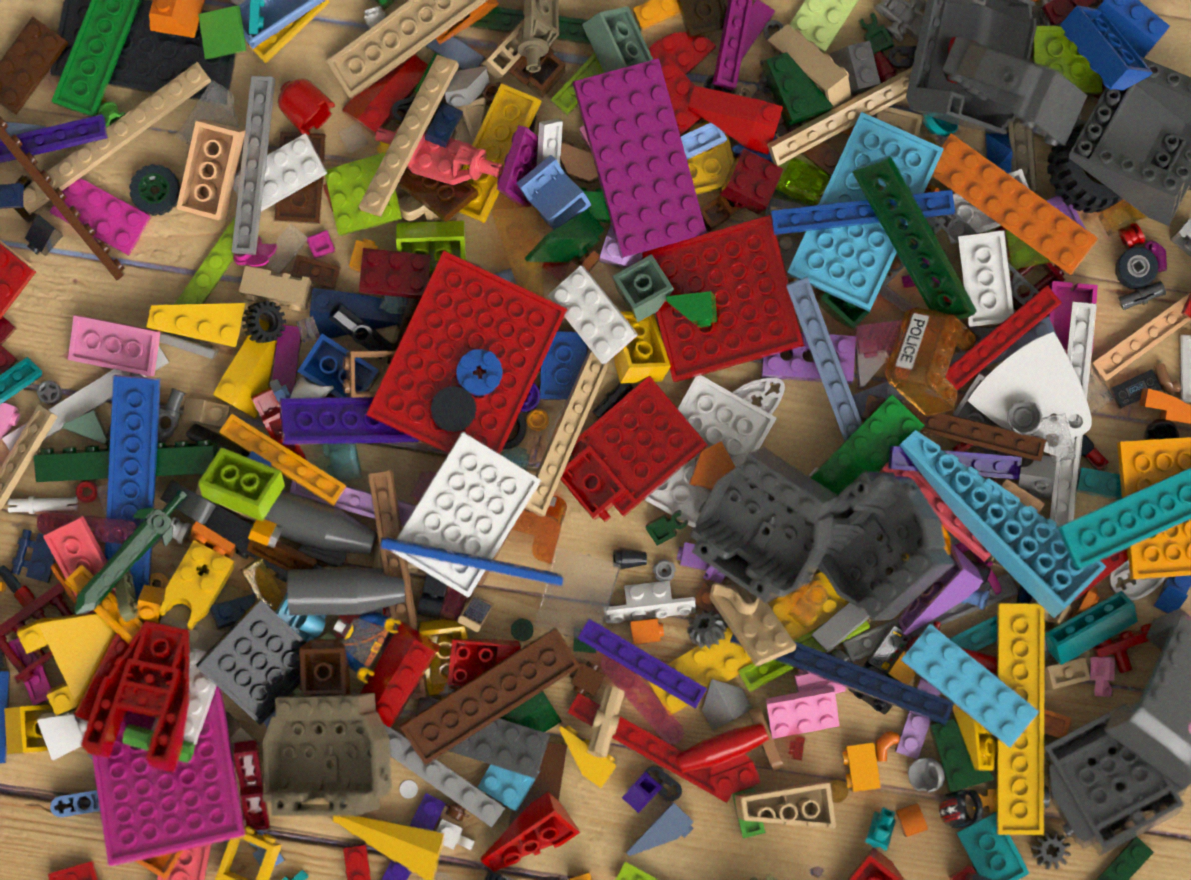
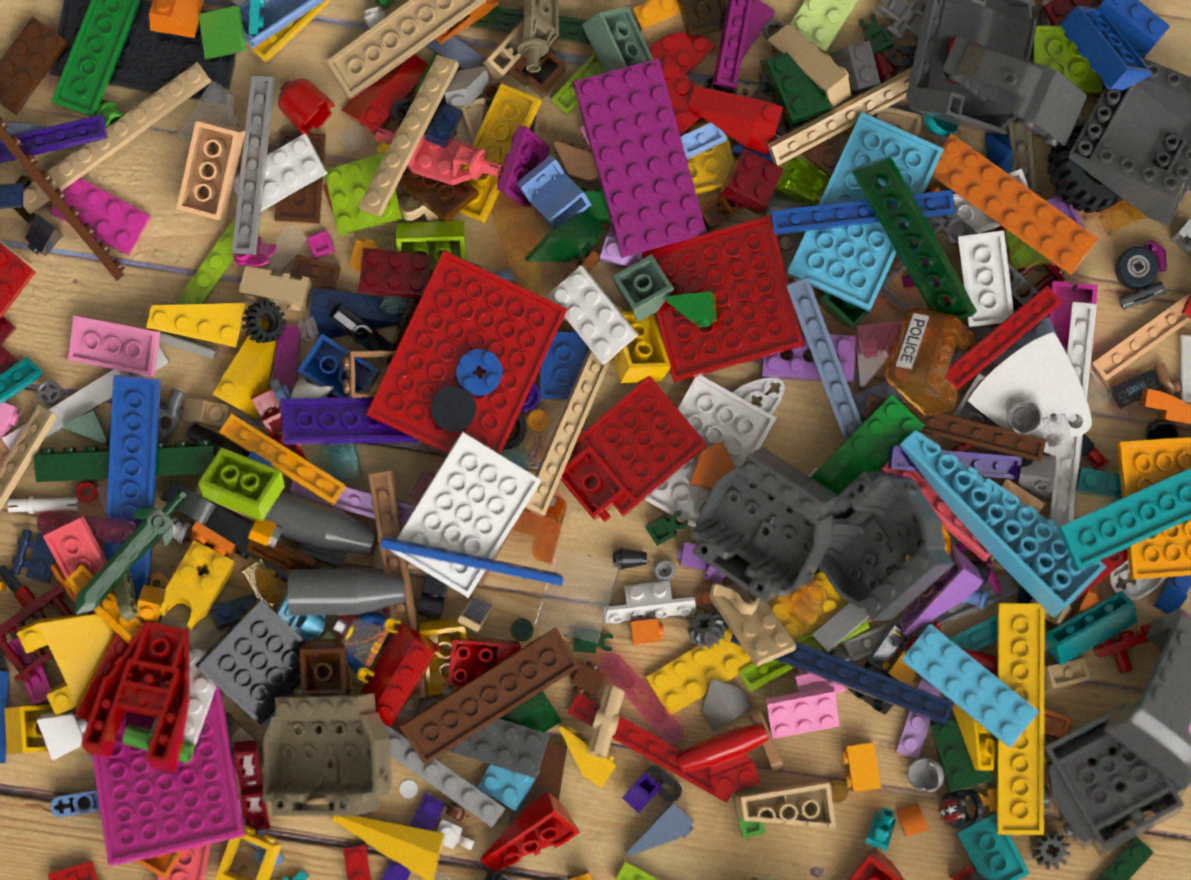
(152, 177): black wheel -> none
(453, 605): clear pink piece -> none
(549, 140): white plate -> none
(556, 269): clear red plate -> none
(612, 398): black pin -> none
(641, 663): dark purple plate -> none
(796, 748): clear red plate -> none
(884, 742): orange arm -> none
(1102, 671): bright pink plate -> none
(1131, 236): red wheel -> none

